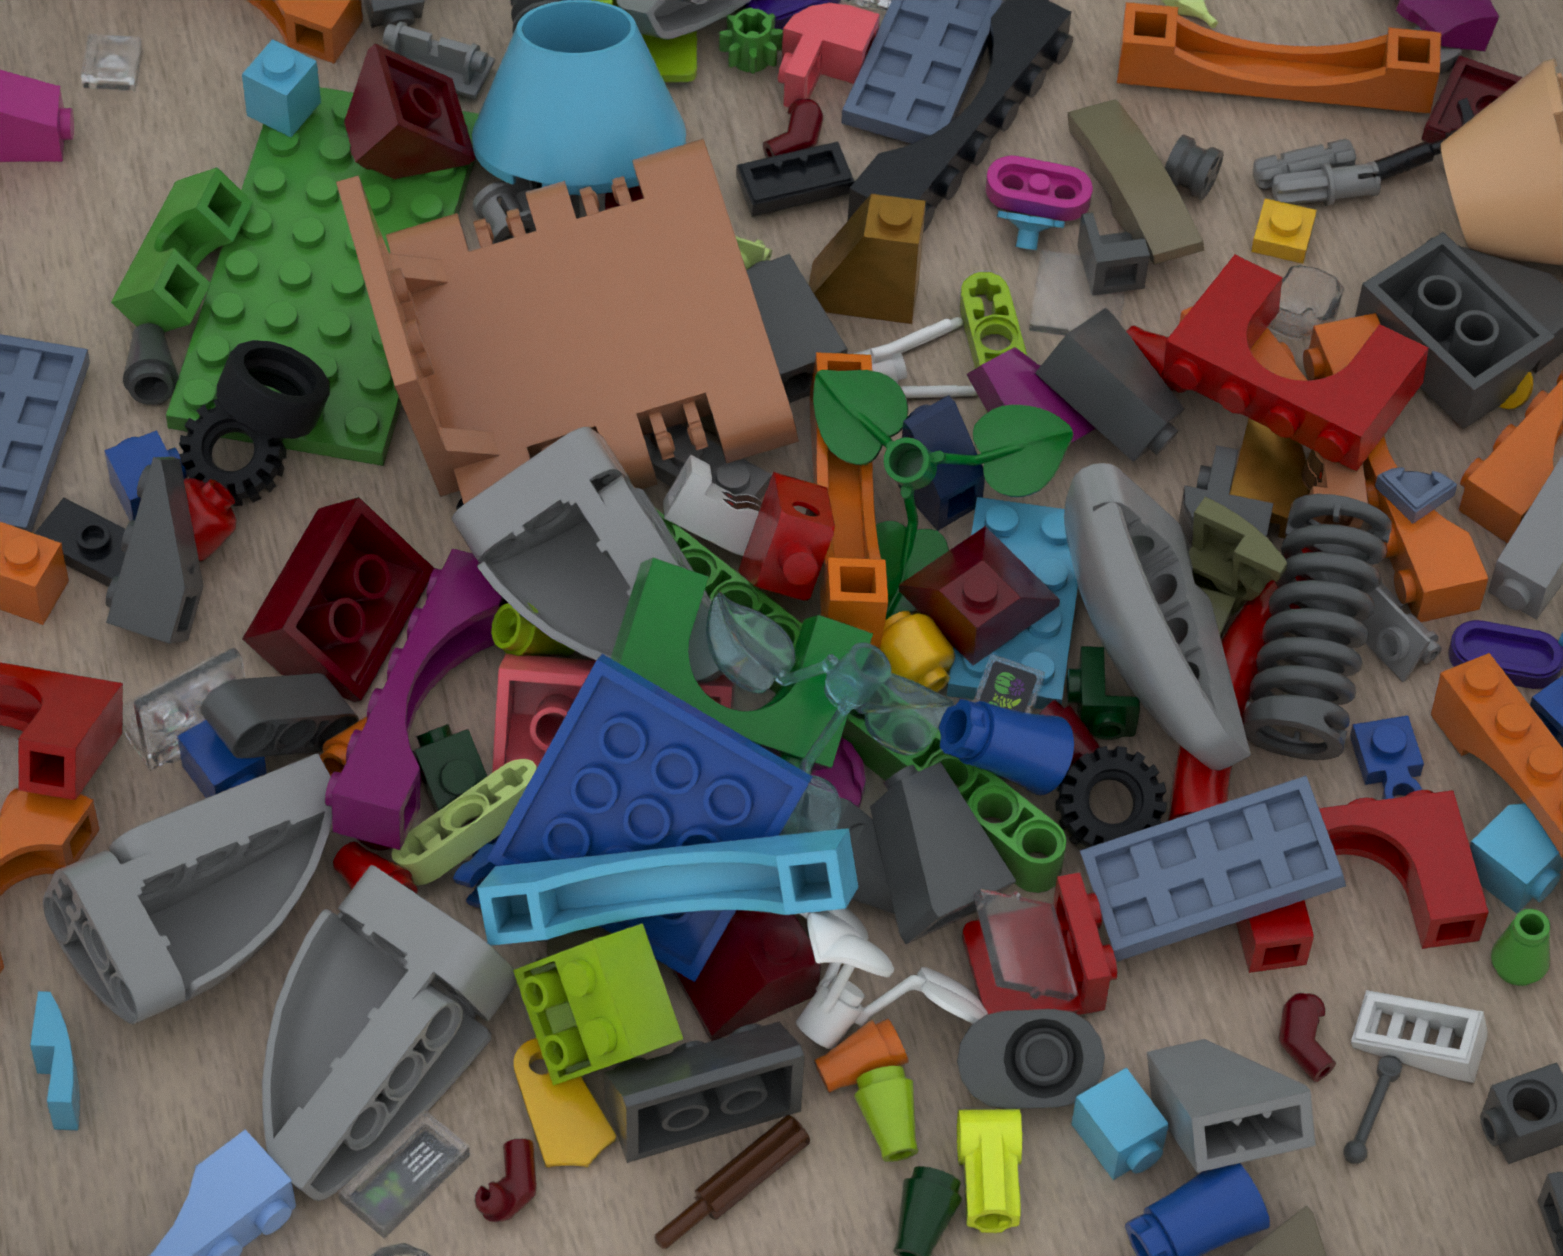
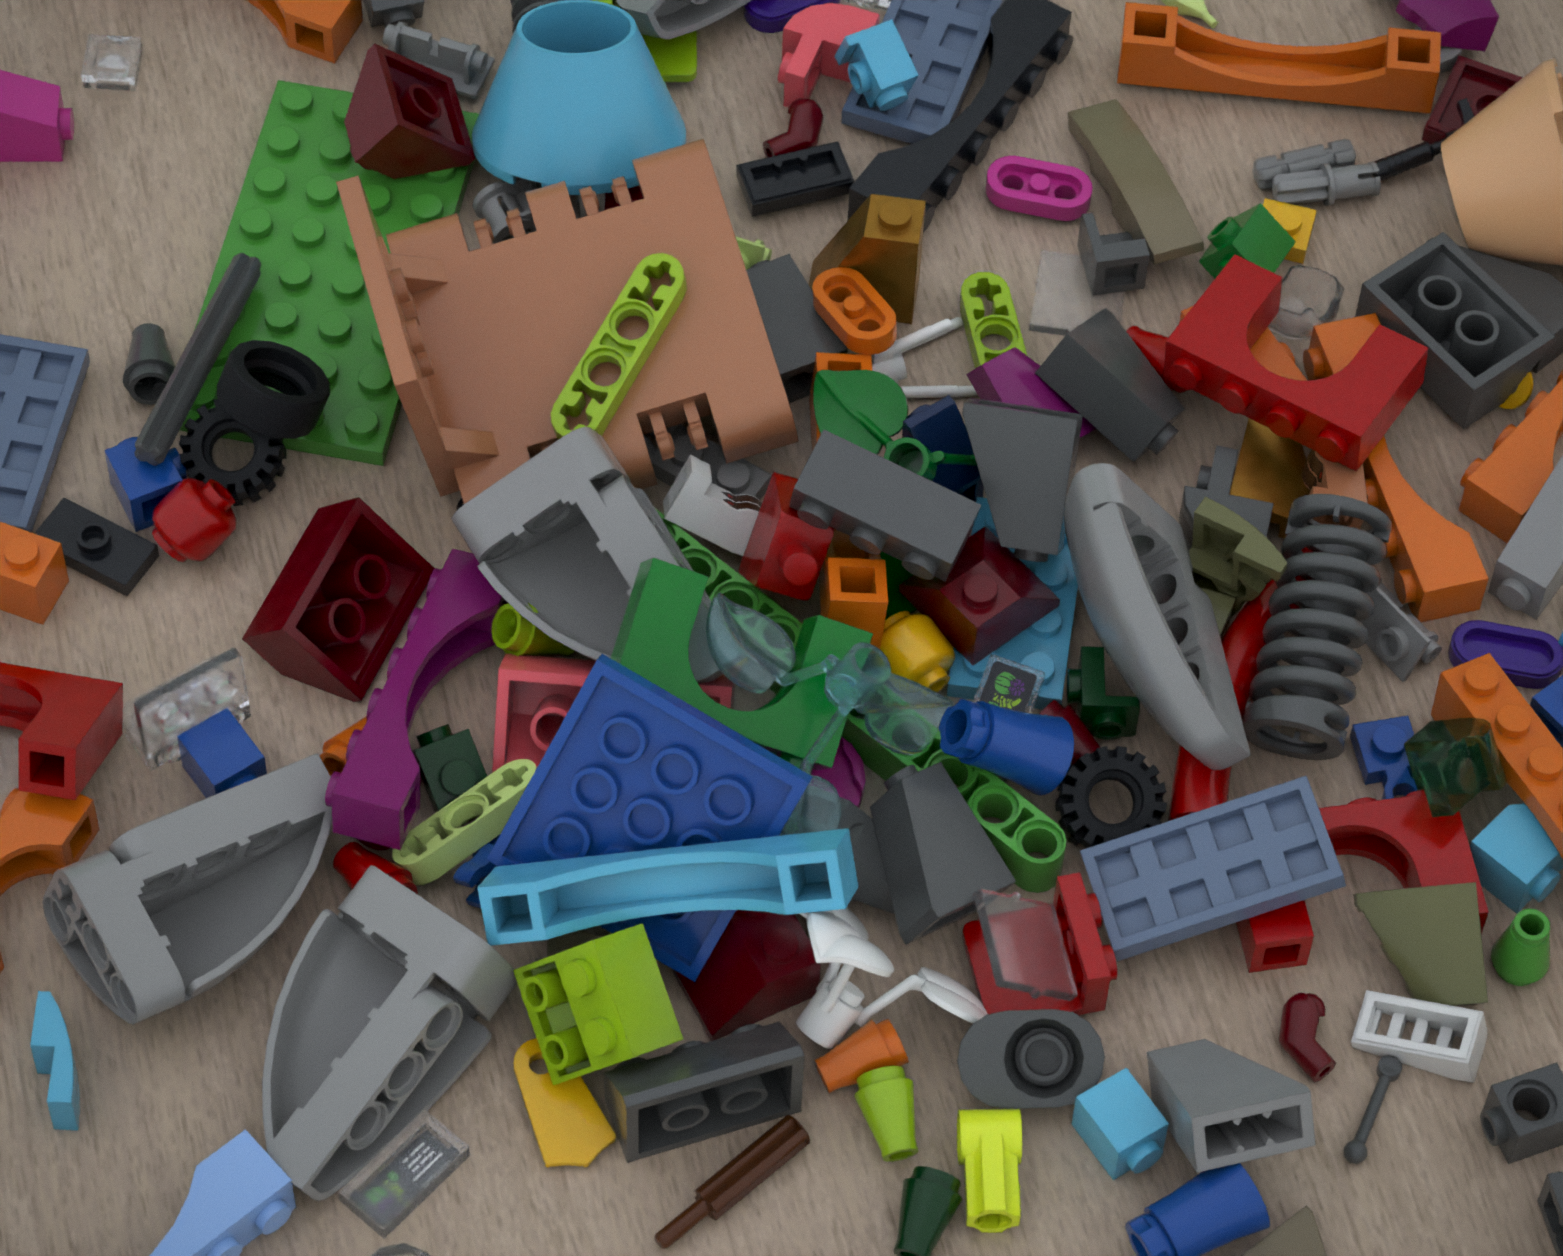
(161, 564): dark grey slope -> none
(192, 222): bright green arch -> none
(197, 359): none -> dark grey axle
(277, 714): dark grey beam -> none
(281, 88): medium azure brick -> none
(515, 1188): dark red arm -> none
(613, 348): none -> lime beam
(751, 40): bright green gear -> none
(854, 310): none -> orange plate
(878, 65): none -> medium azure brick
(883, 507): none -> dark grey slope
(1026, 471): none -> dark grey slope
(1029, 227): medium azure plant -> none
(1194, 166): dark grey wheel -> none
(1250, 235): none -> green brick
(1415, 492): sand blue tile -> none
(1431, 940): none -> olive slope
(1455, 762): none -> clear green brick

